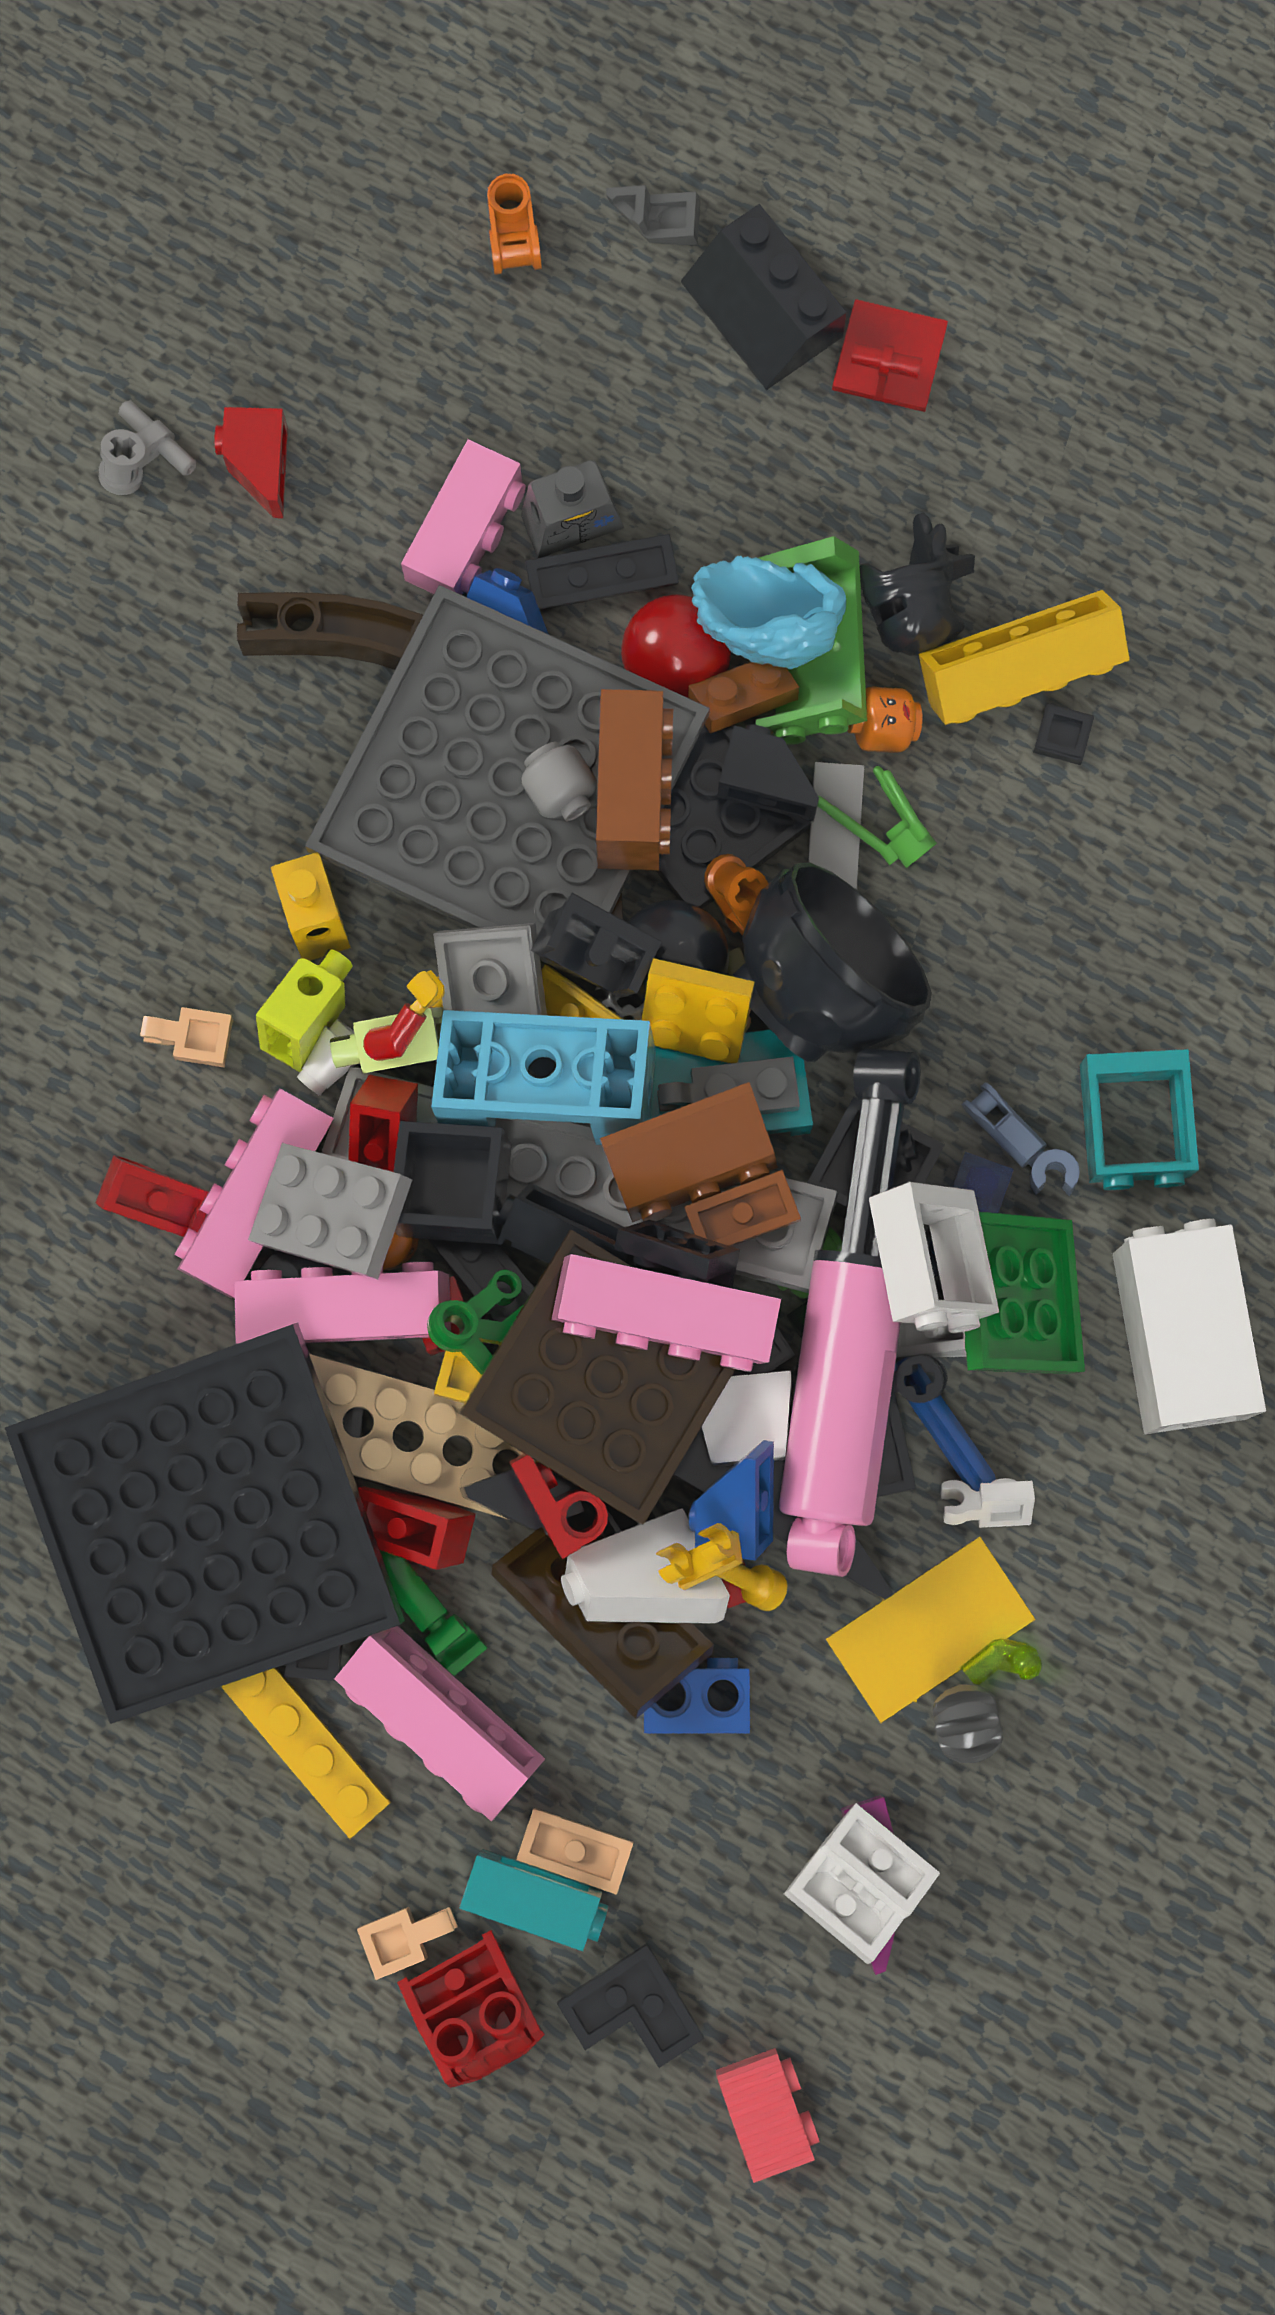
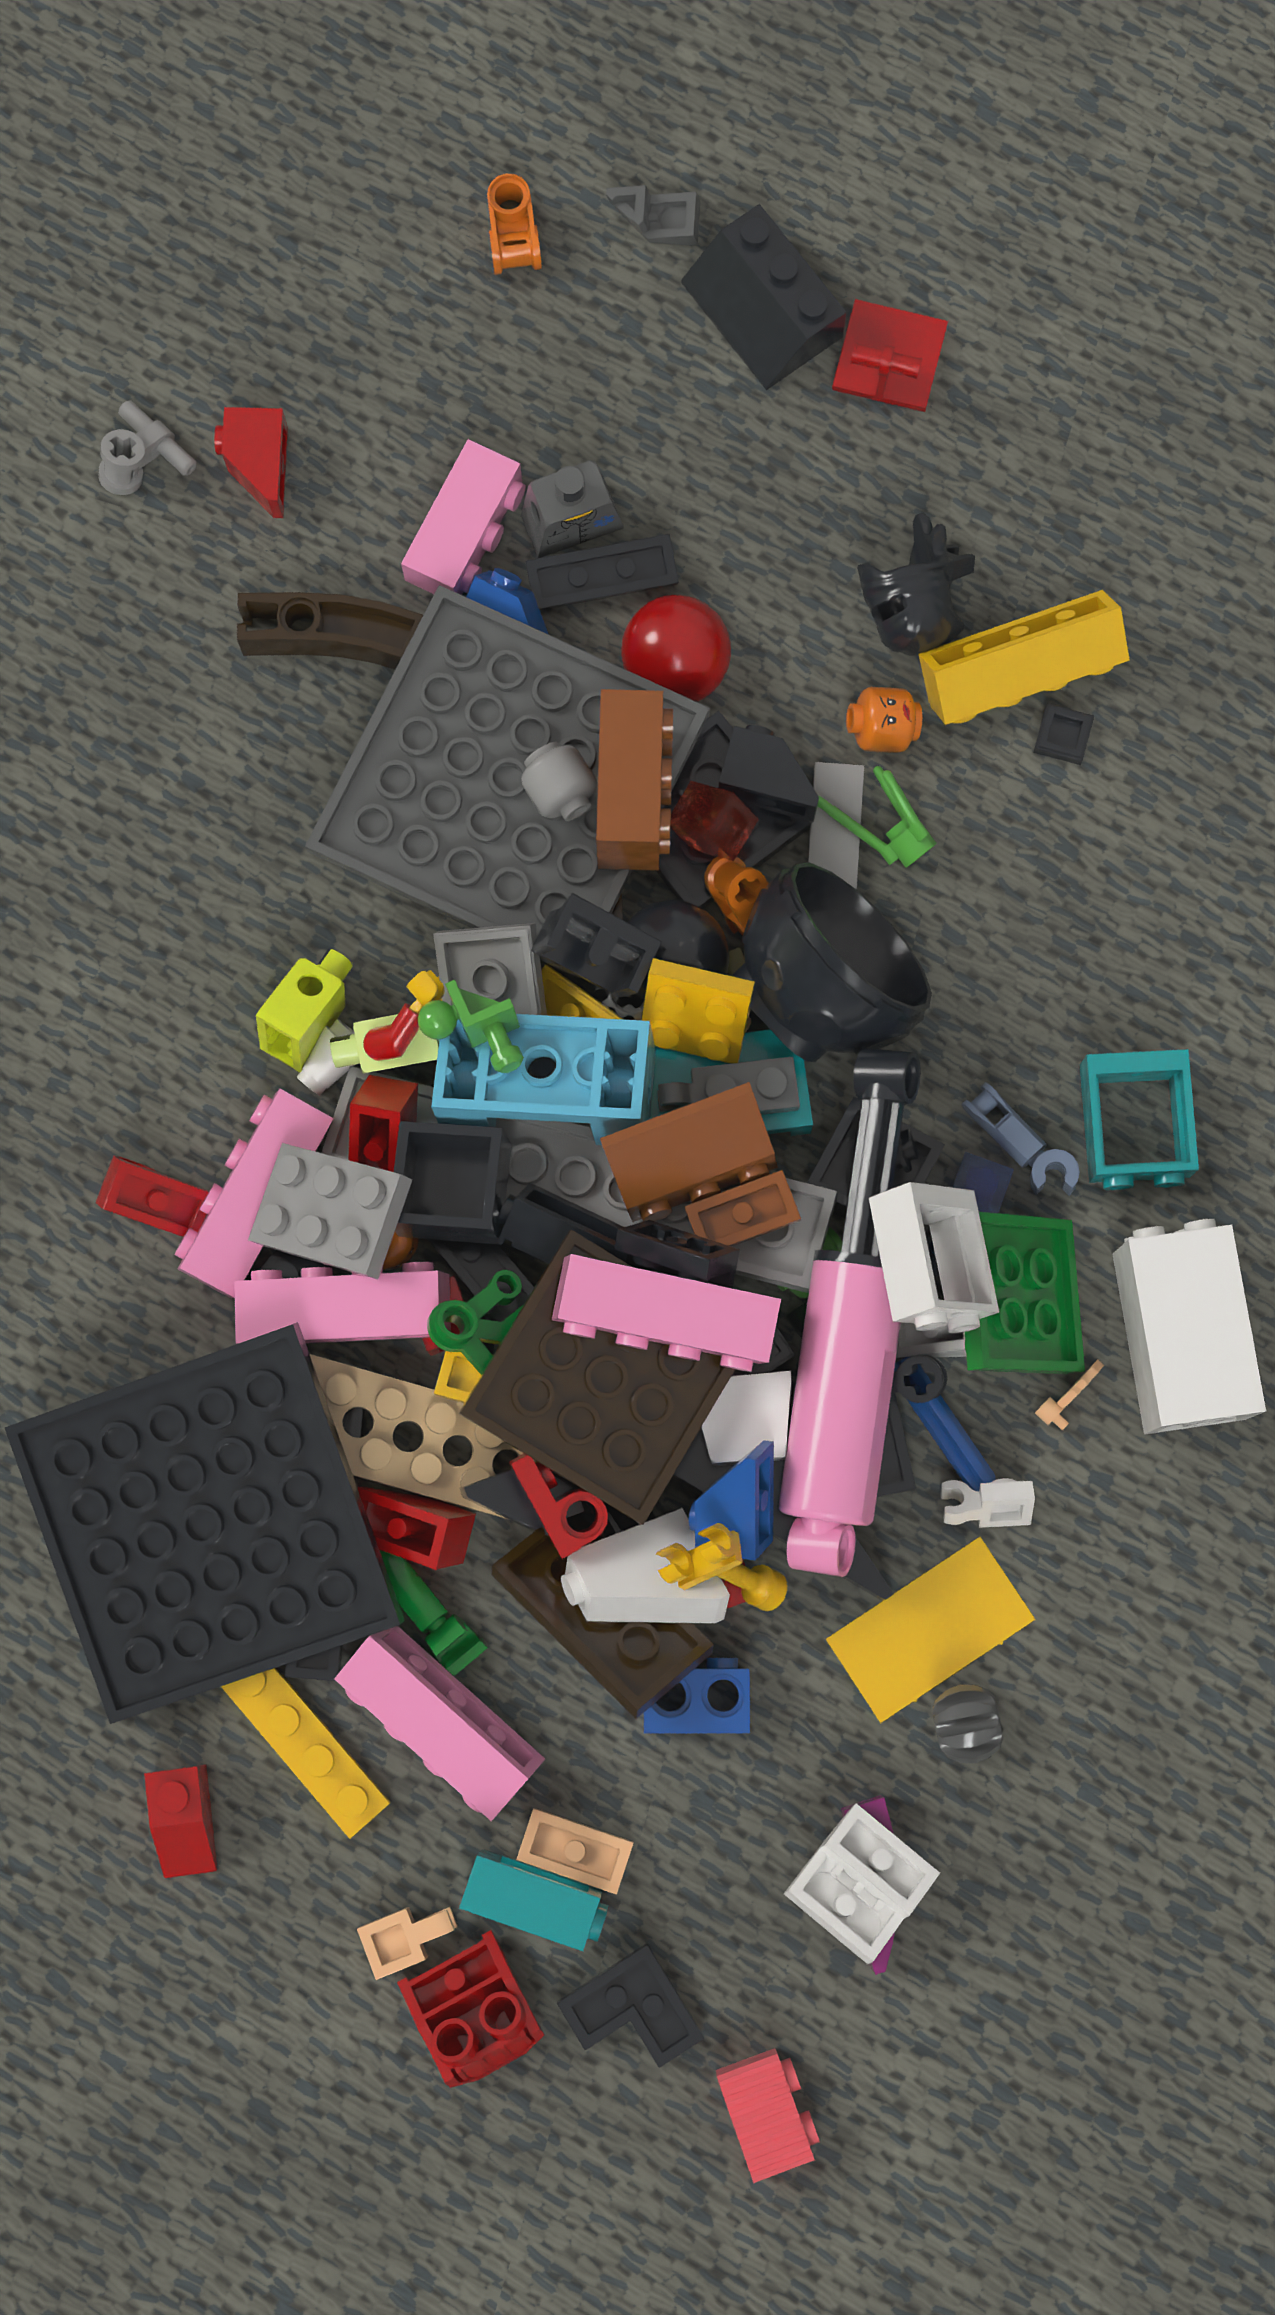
(181, 1820): none -> red slope
(197, 1037): light nougat plate -> none
(310, 905): yellow torso -> none
(481, 1020): none -> bright green piece
(712, 820): none -> clear red brick
(744, 693): dark orange plate -> none
(769, 610): medium azure hair -> none
(834, 683): bright green panel -> none
(1004, 1656): clear neon green arm -> none
(1051, 1410): none -> light nougat piece

